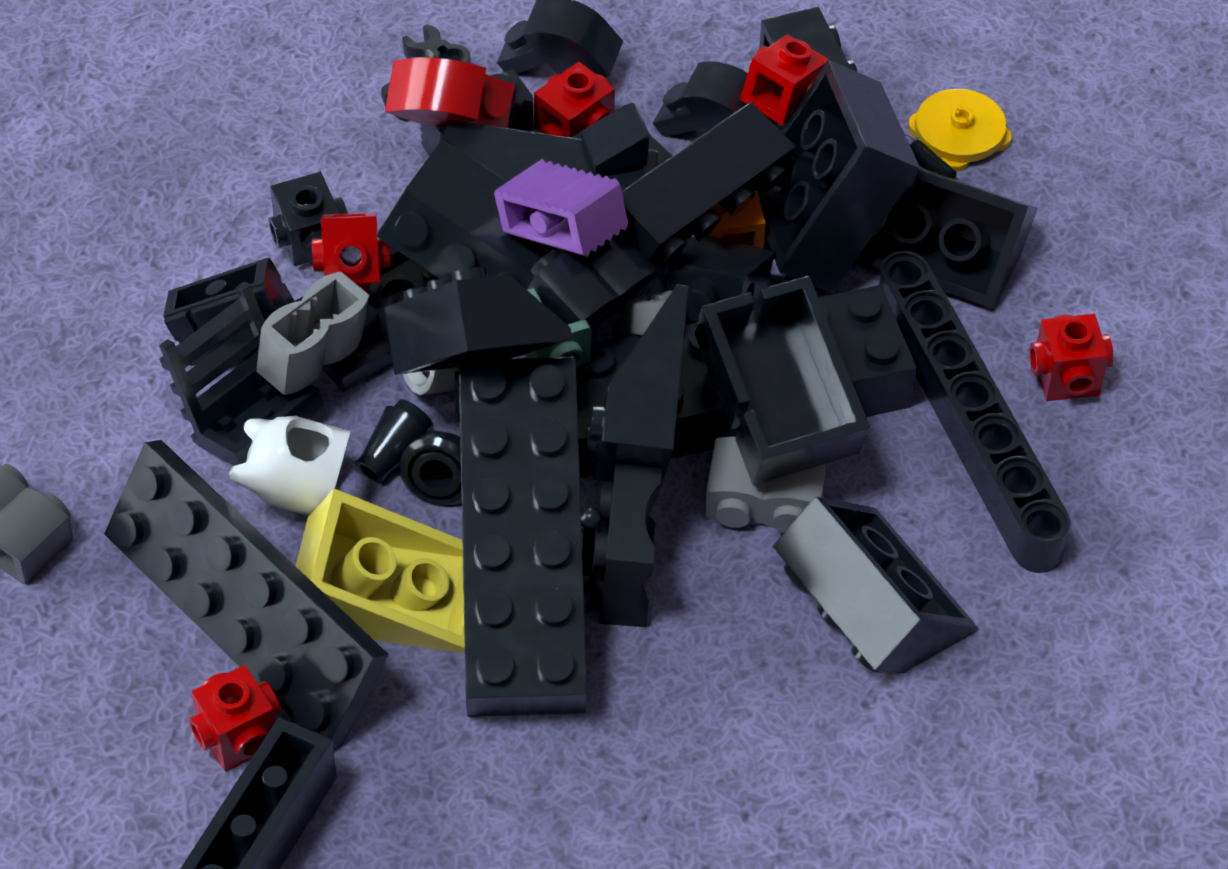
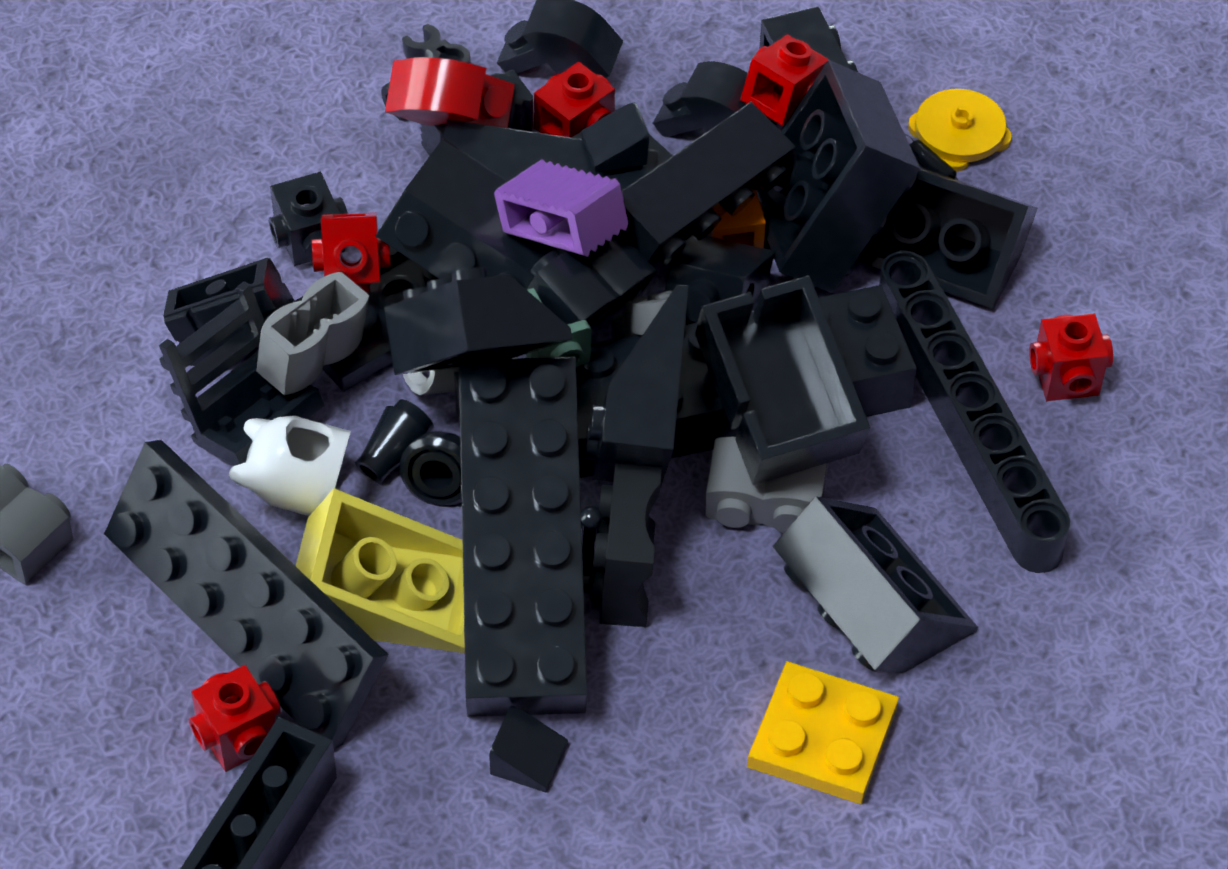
(526, 750): none -> black slope
(823, 732): none -> yellow plate

